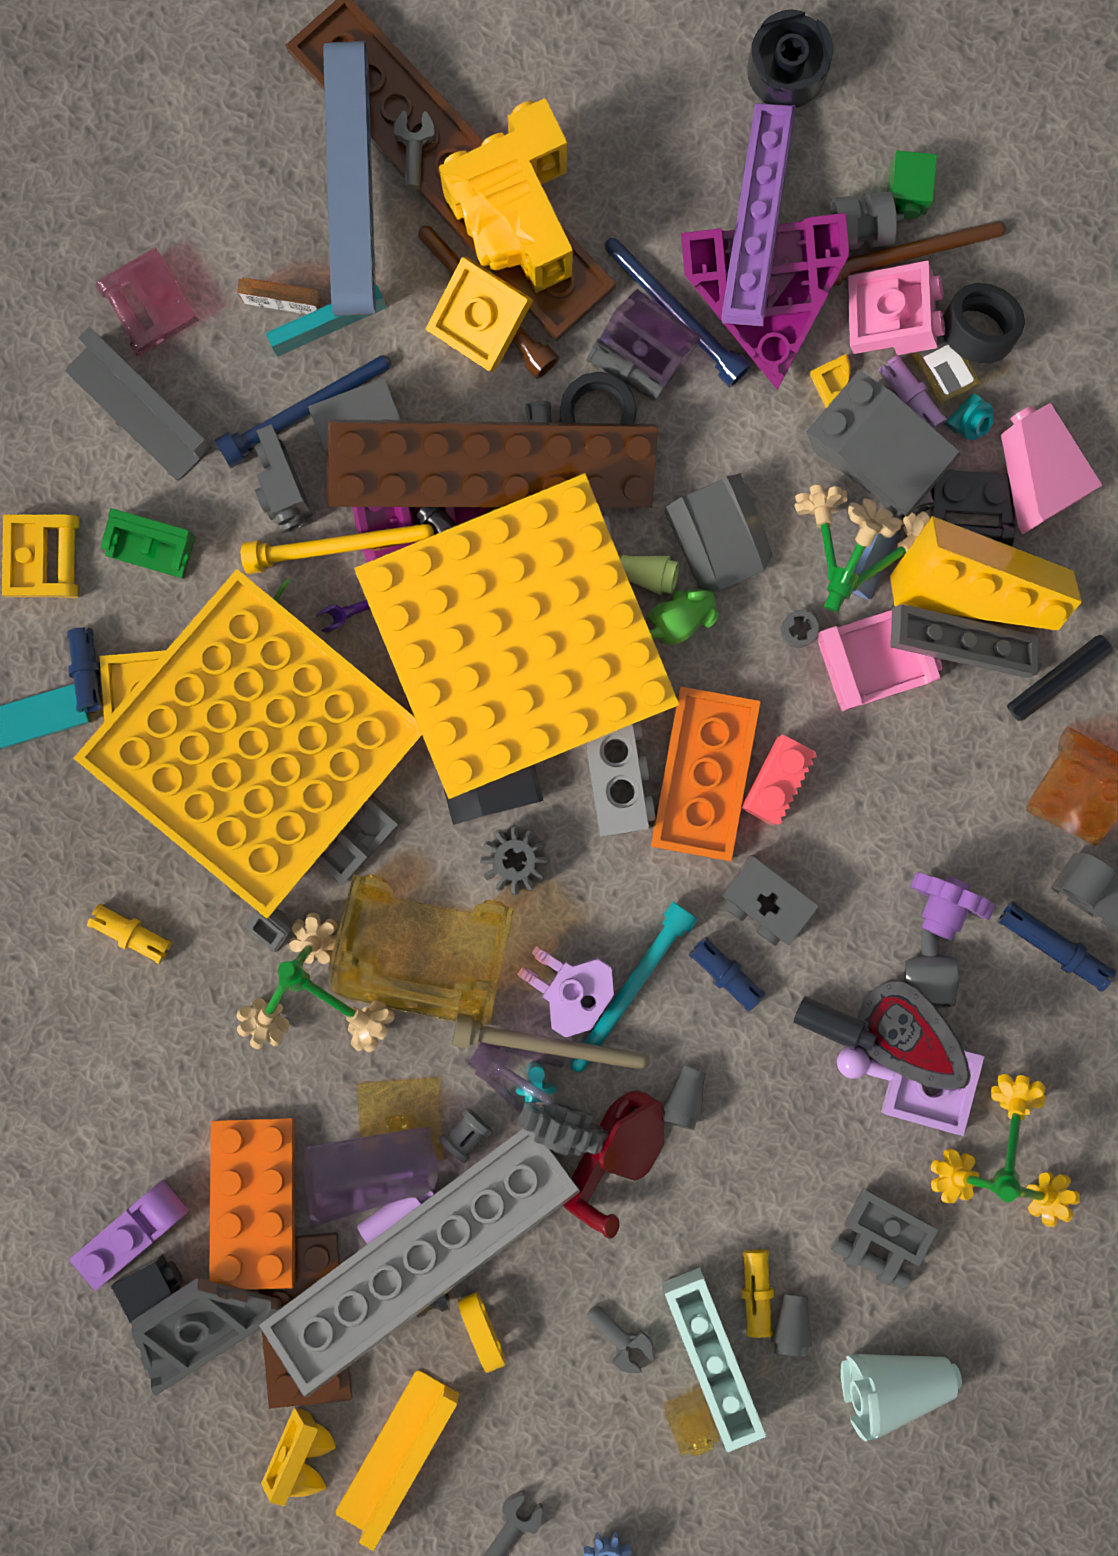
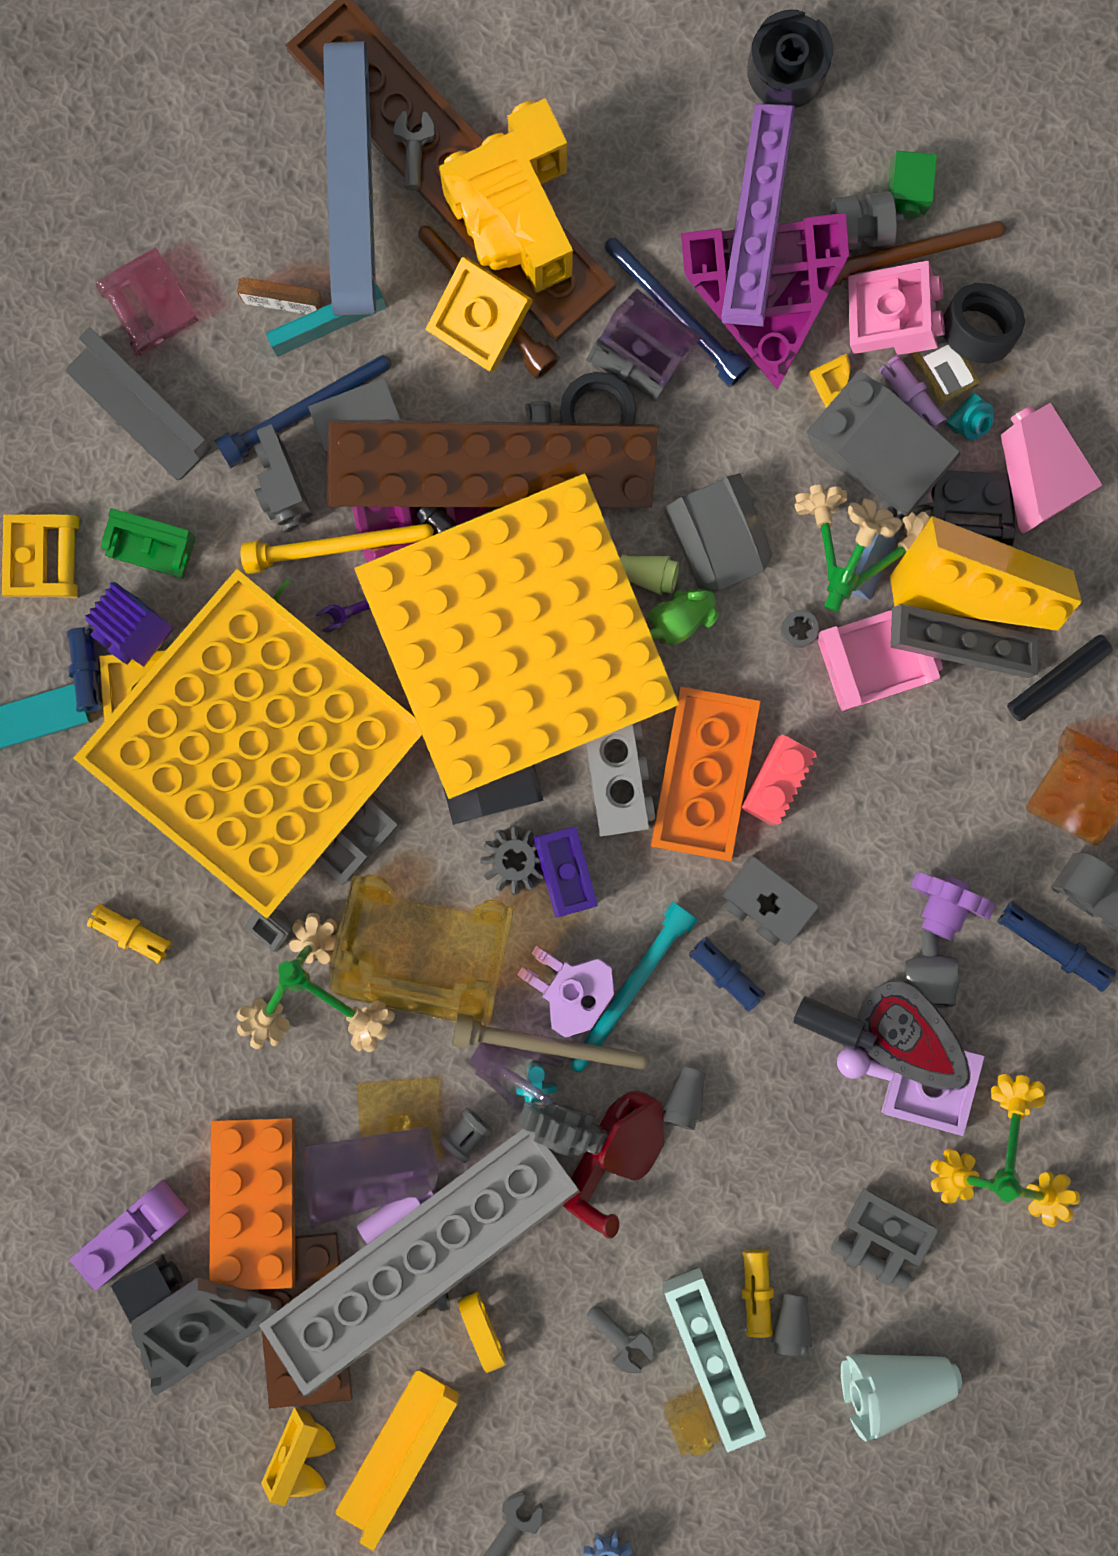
(127, 626): none -> dark purple brick
(565, 872): none -> dark purple panel

